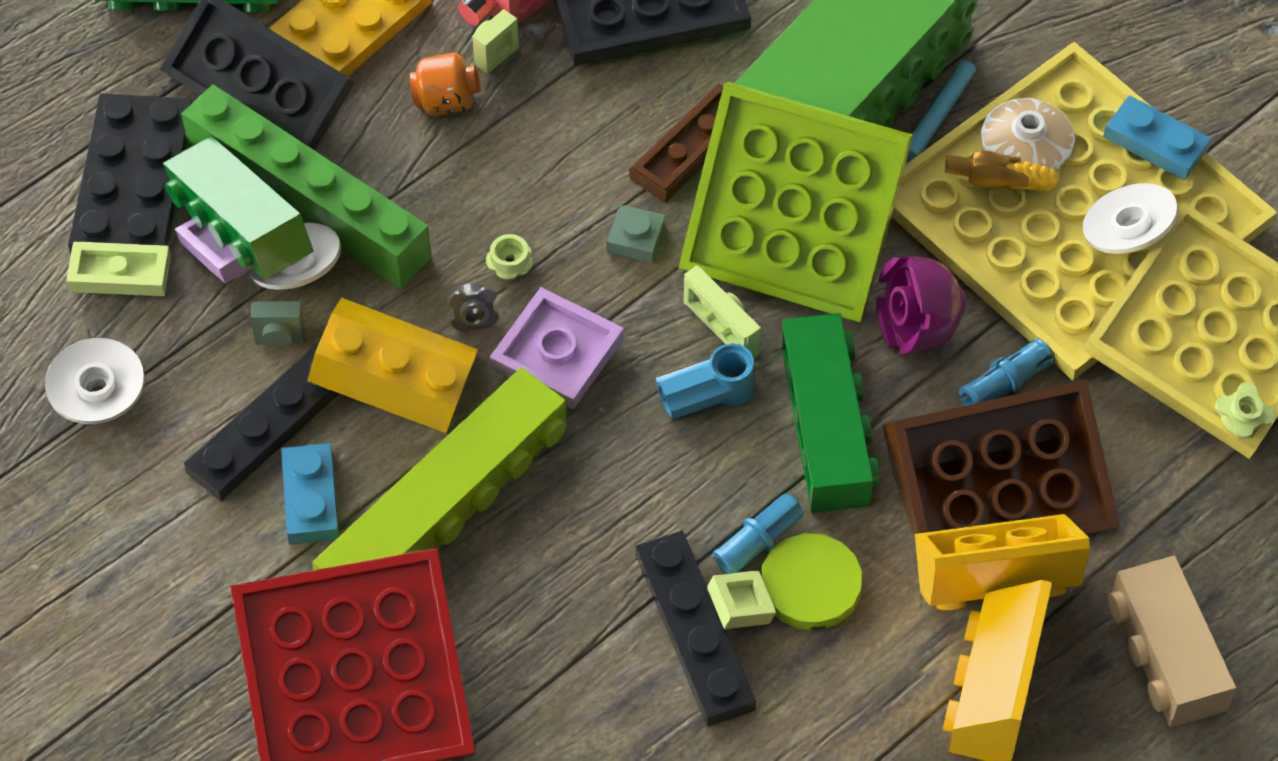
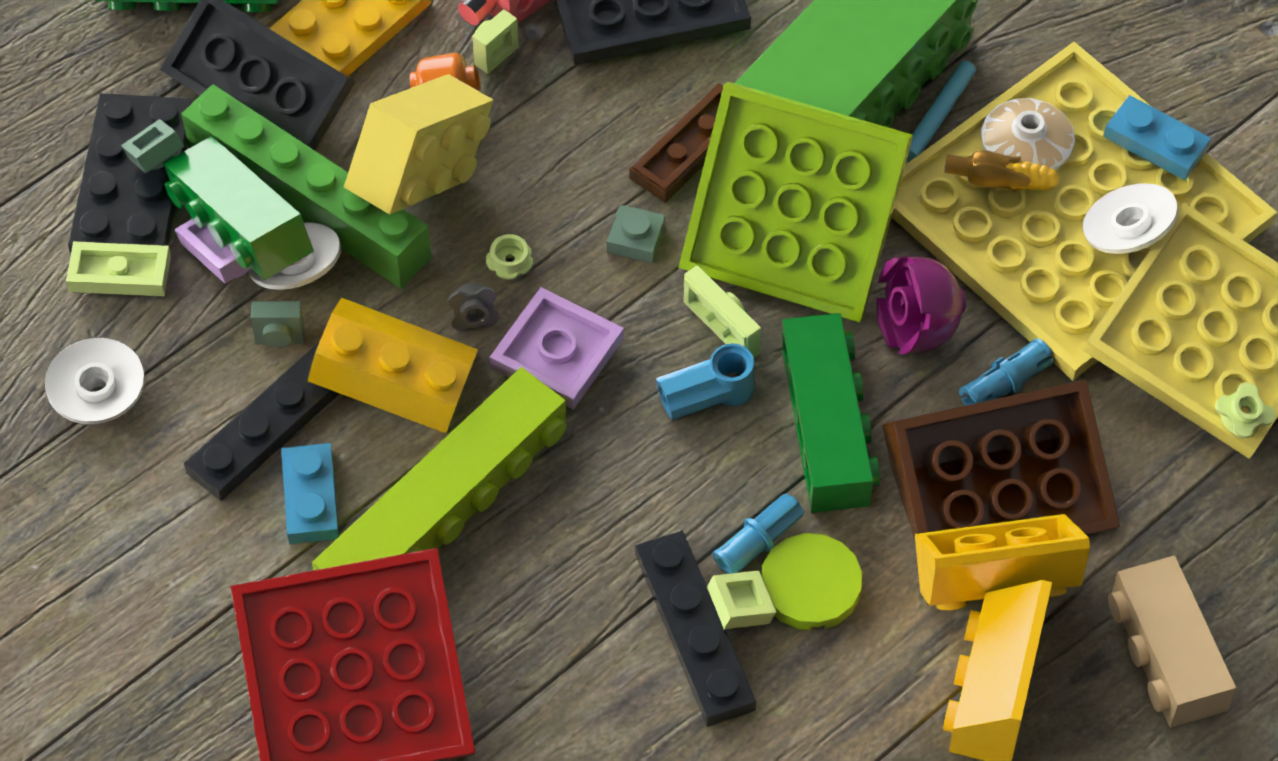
(153, 146): none -> sand green plate
(419, 143): none -> light yellow brick

